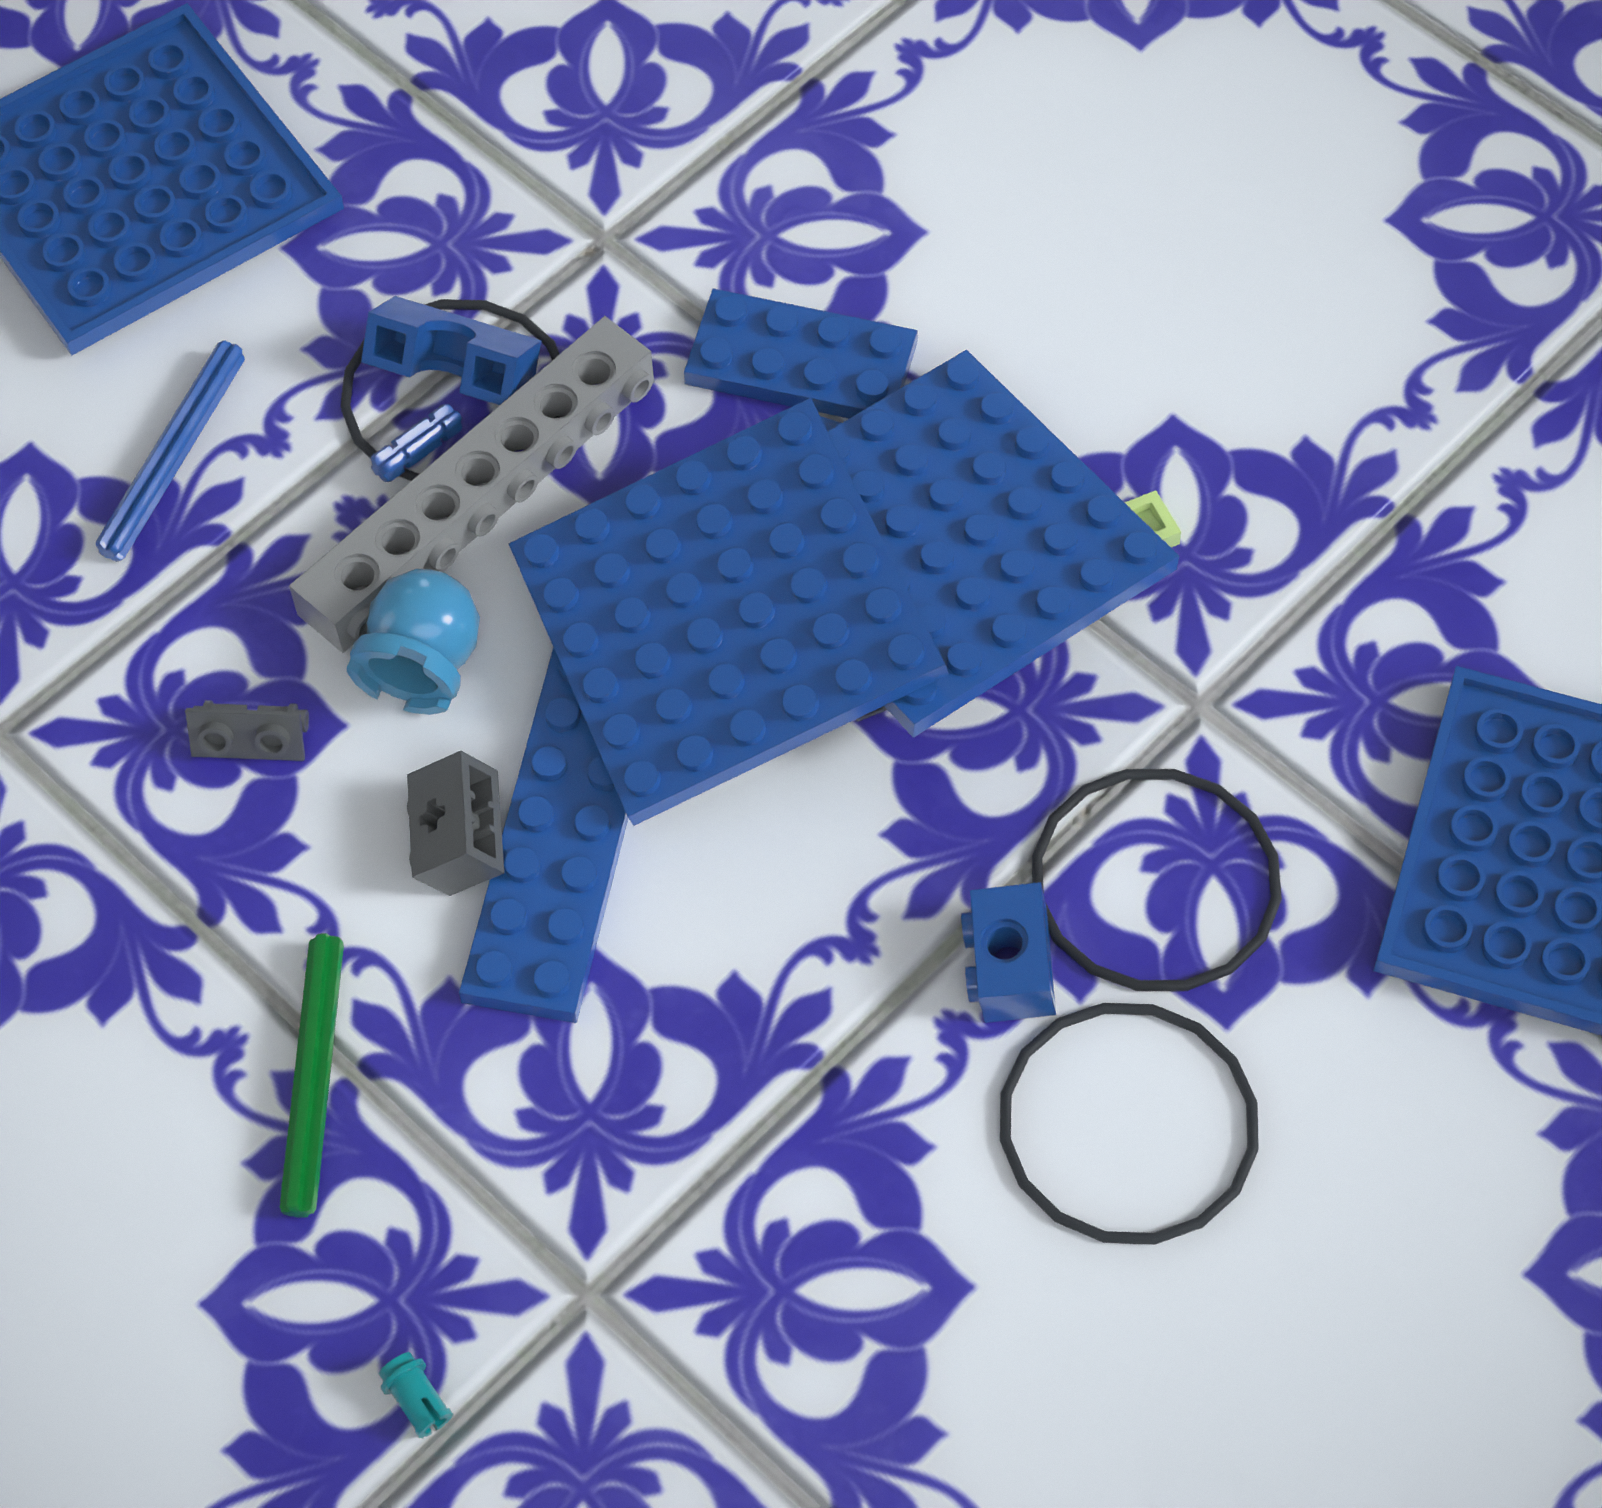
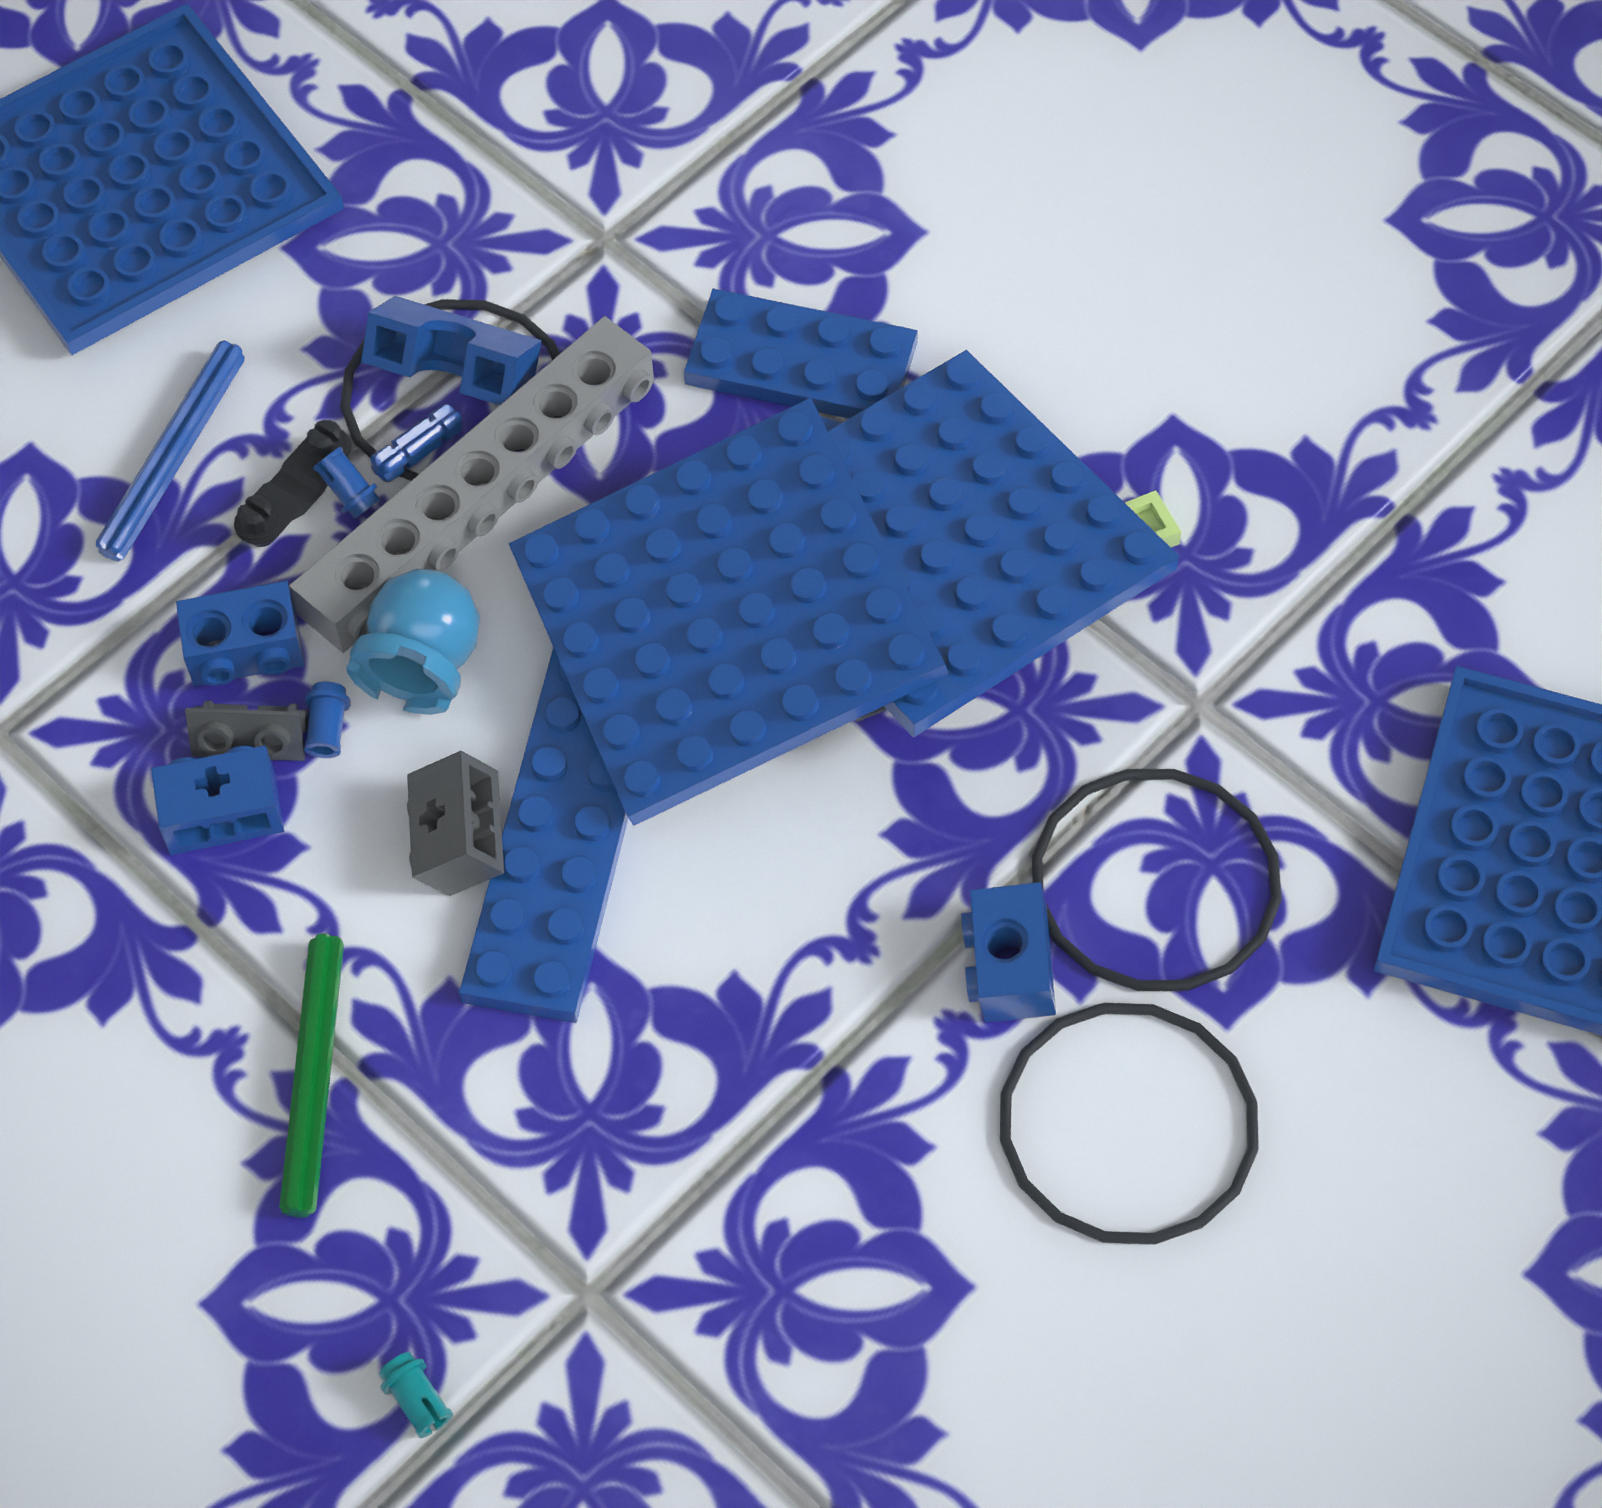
(198, 819): none -> blue brick
(238, 622): none -> blue brick
(291, 489): none -> black piece
(326, 715): none -> blue pin
(347, 483): none -> blue pin

